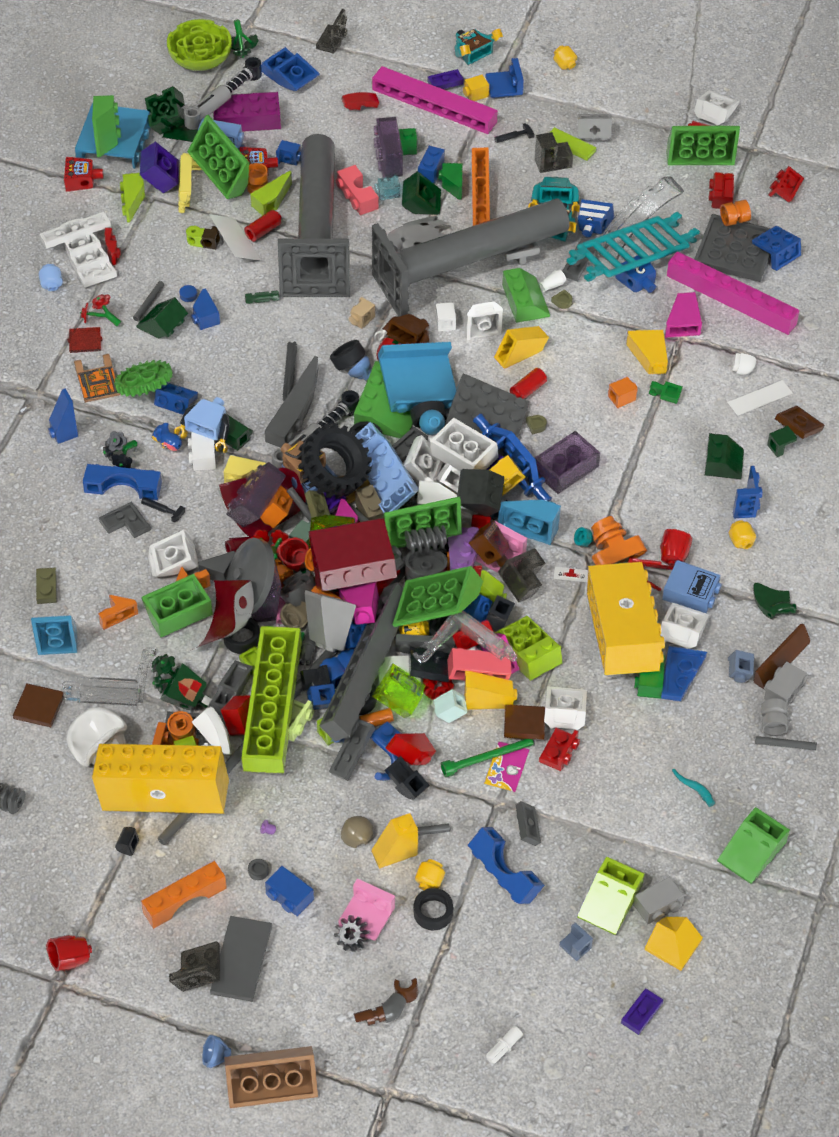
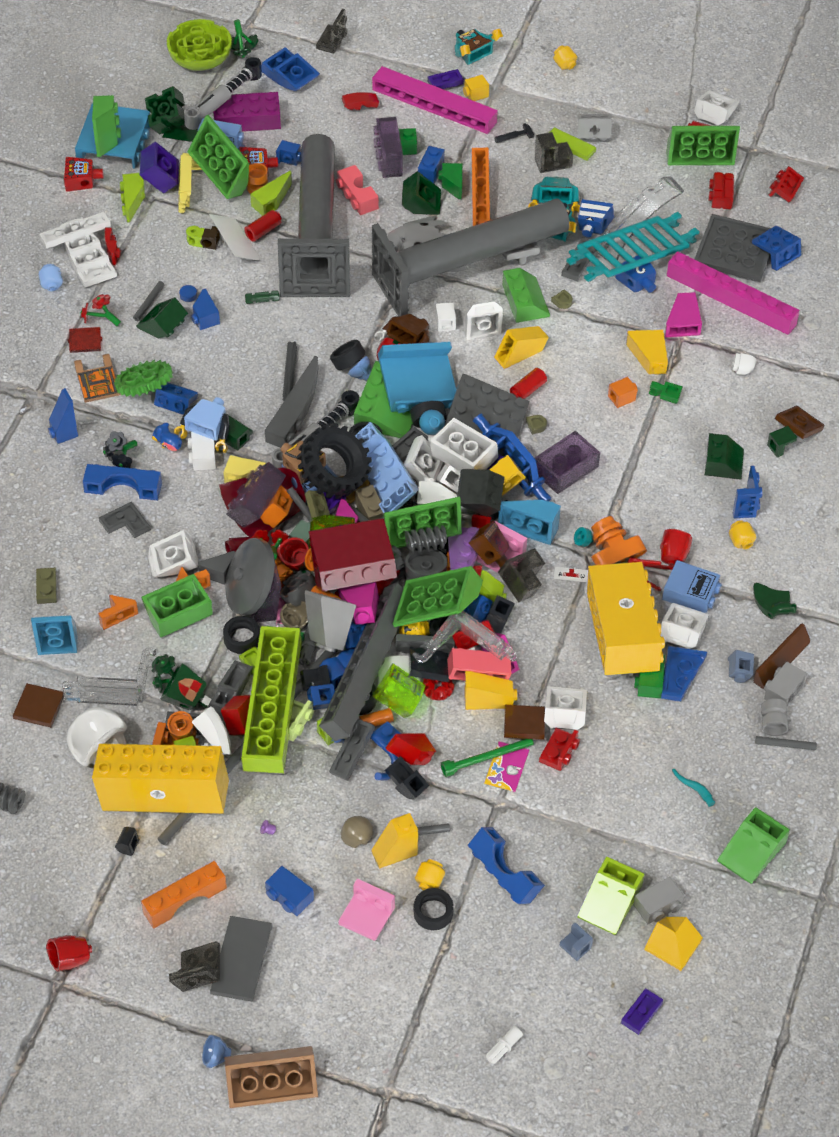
(163, 508): black piece -> none
(232, 609): dark red piece -> none
(258, 869): dark grey tile -> none
(350, 942): gear -> none
(362, 313): tan brick -> none
(388, 187): clear light blue brick -> none
(392, 1007): reddish brown piece -> none
(450, 706): light aqua brick -> none
(507, 82): blue bracket -> none
(528, 823): dark grey plate -> none
(533, 647): lime slope -> none
(553, 280): white cone -> none
(735, 212): orange wheel -> none
(760, 397): white sticker -> none

